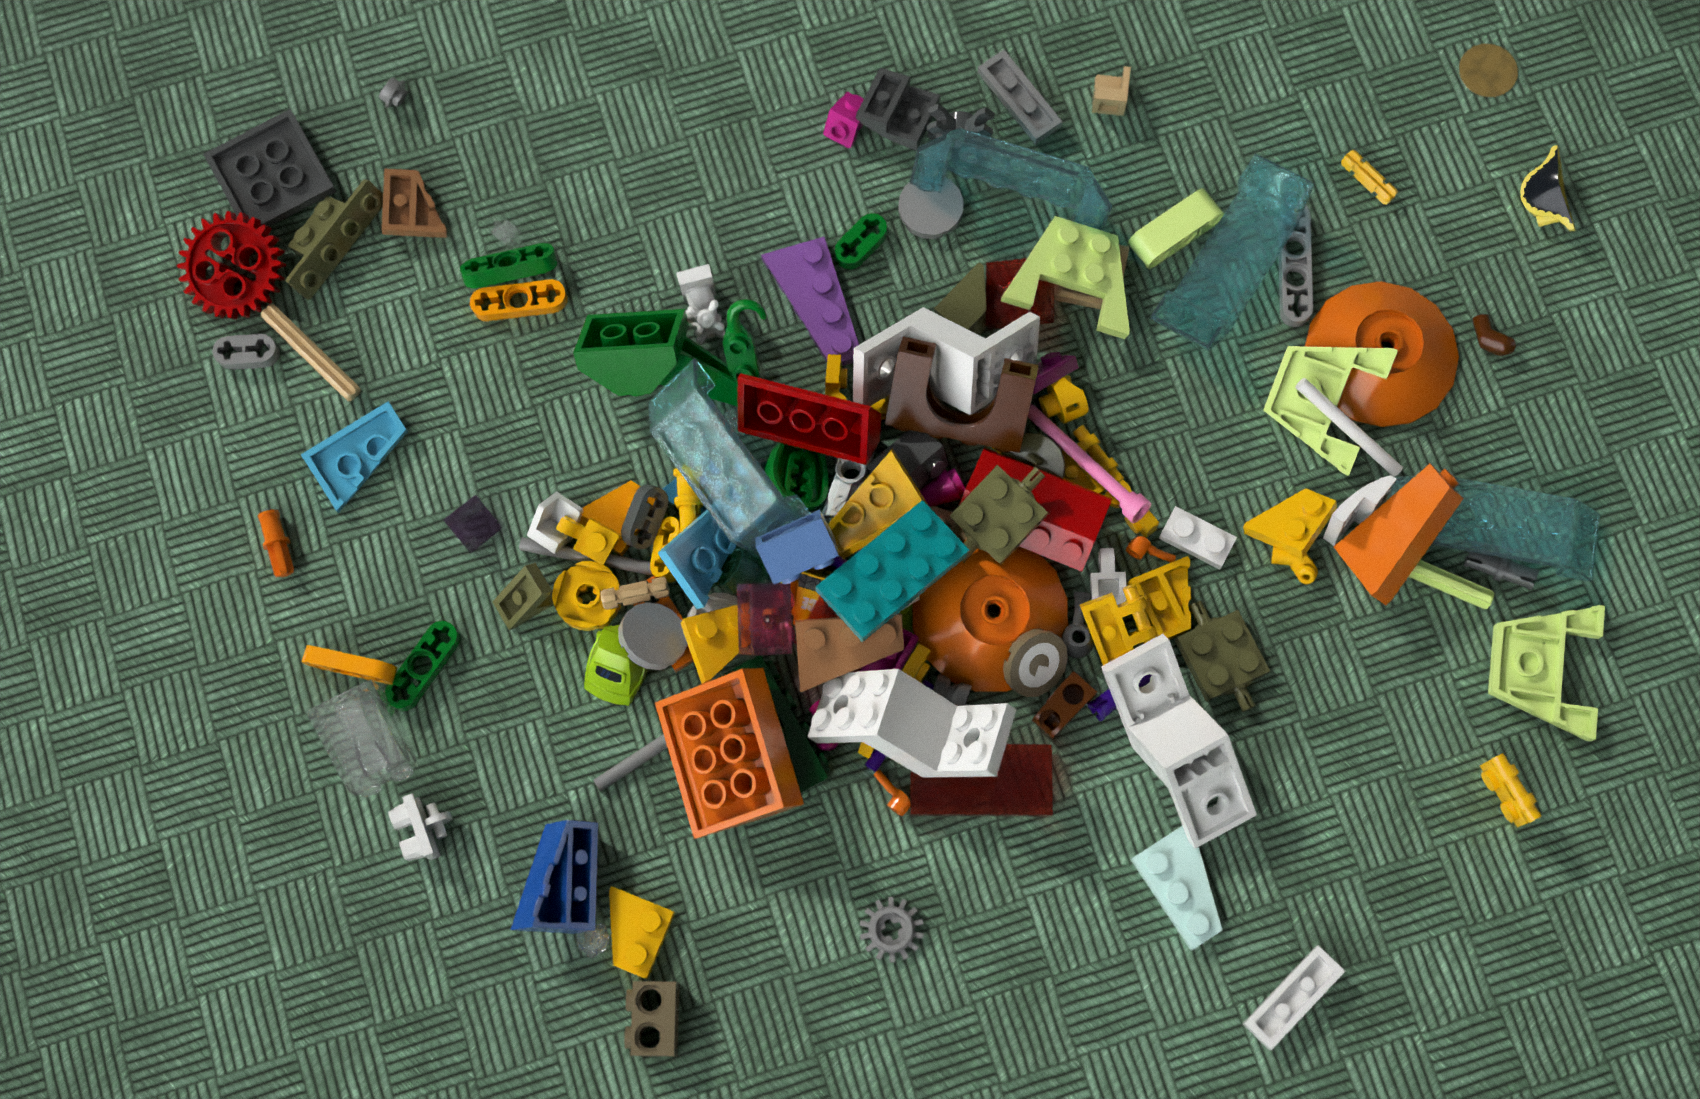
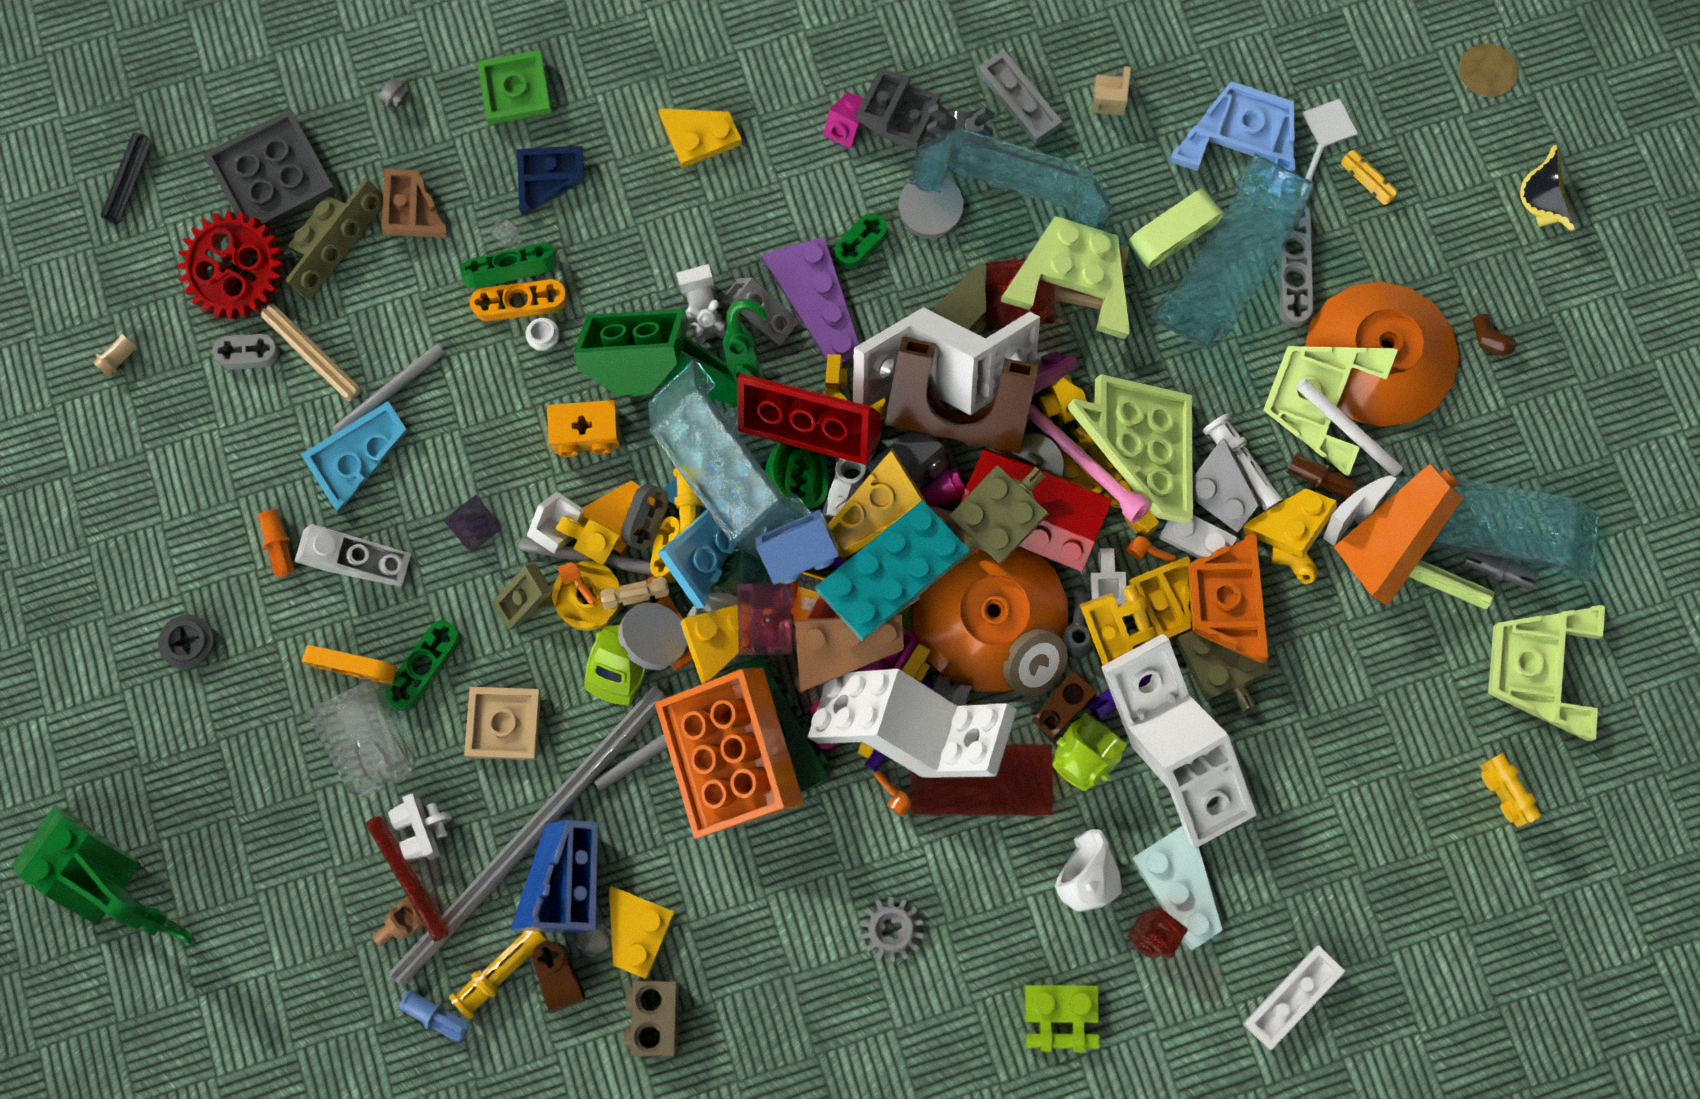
(88, 875): none -> green slope
(114, 355): none -> tan pin
(125, 178): none -> black axle
(173, 635): none -> dark grey gear
(351, 556): none -> white slope
(392, 386): none -> light grey bar
(400, 923): none -> medium nougat piece
(407, 878): none -> clear red piece
(434, 1016): none -> medium blue axle
(485, 983): none -> yellow pin
(502, 723): none -> tan plate
(514, 87): none -> bright green plate
(530, 834): none -> light grey axle
(542, 334): none -> white plate
(547, 174): none -> dark blue wing
(558, 983): none -> reddish brown piece
(567, 422): none -> light orange brick
(570, 572): none -> orange hand
(699, 133): none -> yellow wing
(778, 321): none -> light grey bracket
(1061, 1005): none -> lime plate
(1088, 753): none -> lime helmet
(1090, 874): none -> white helmet
(1146, 439): none -> yellowish green wing
(1152, 938): none -> clear red brick
(1223, 488): none -> light grey wing
(1229, 599): none -> orange wing
(1243, 122): none -> light blue wing
(1255, 477): none -> white pin
(1322, 476): none -> reddish brown axle
(1328, 125): none -> white piece

